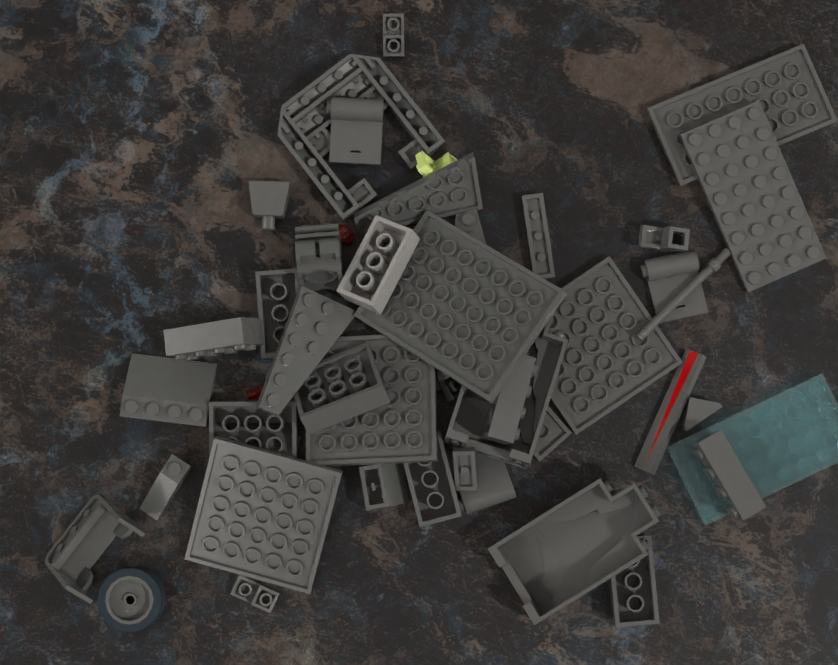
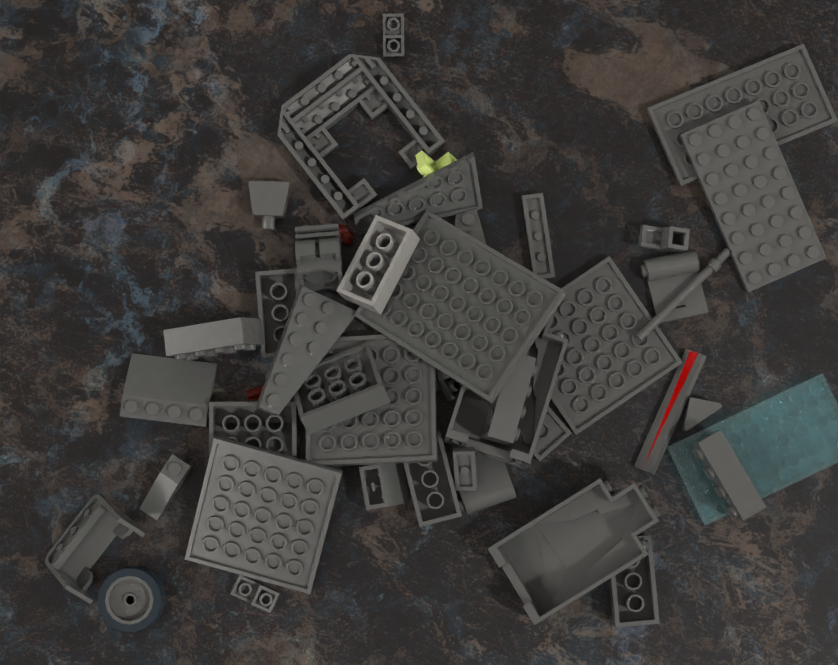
(356, 127): dark grey door -> none

